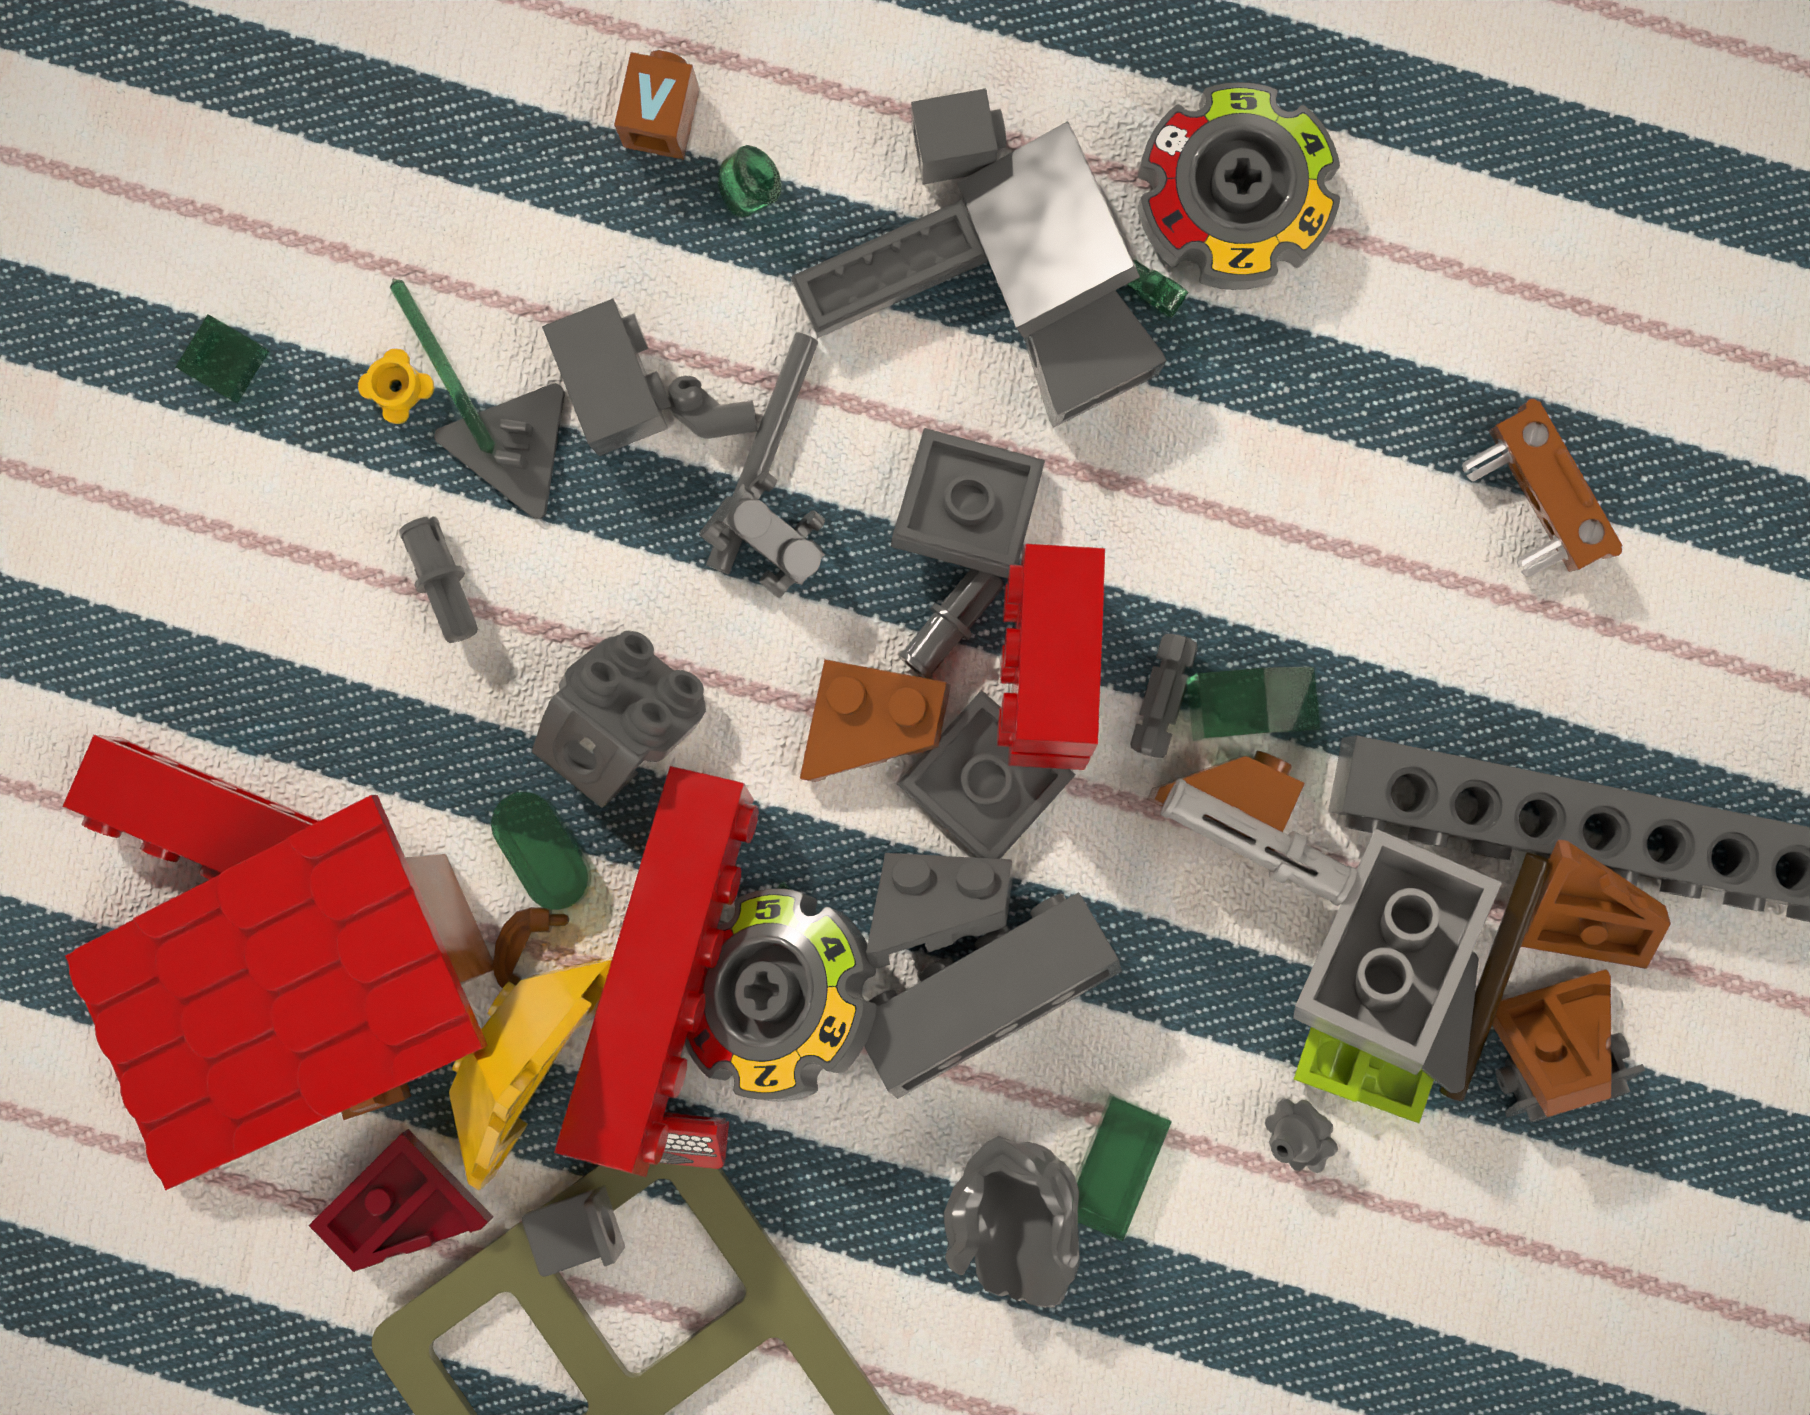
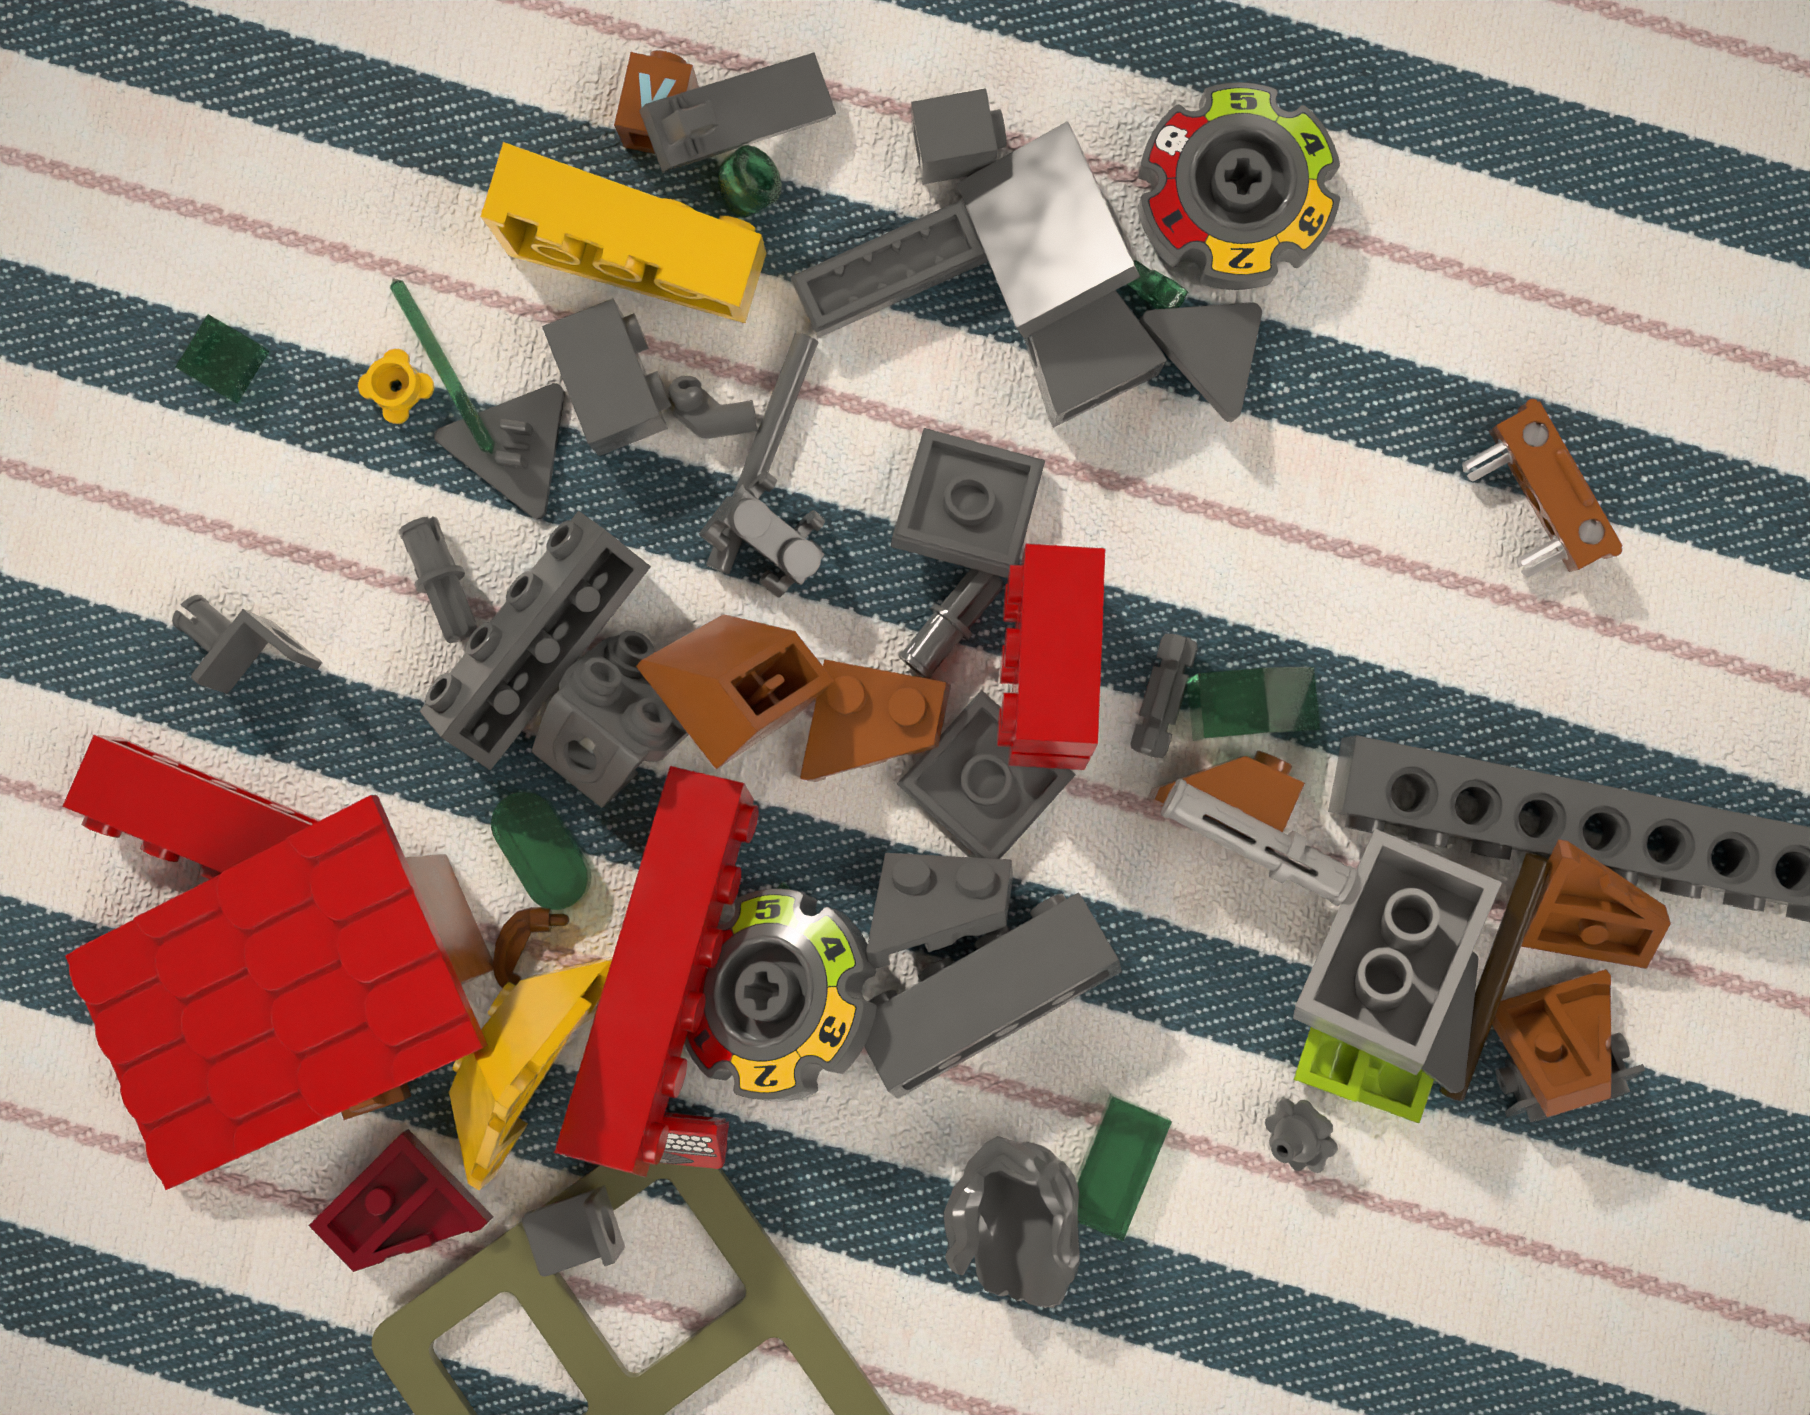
(233, 644): none -> dark grey bracket
(532, 639): none -> dark grey brick
(622, 235): none -> yellow wedge
(735, 683): none -> dark orange slope
(737, 111): none -> dark grey hinge
(1210, 348): none -> dark grey piece

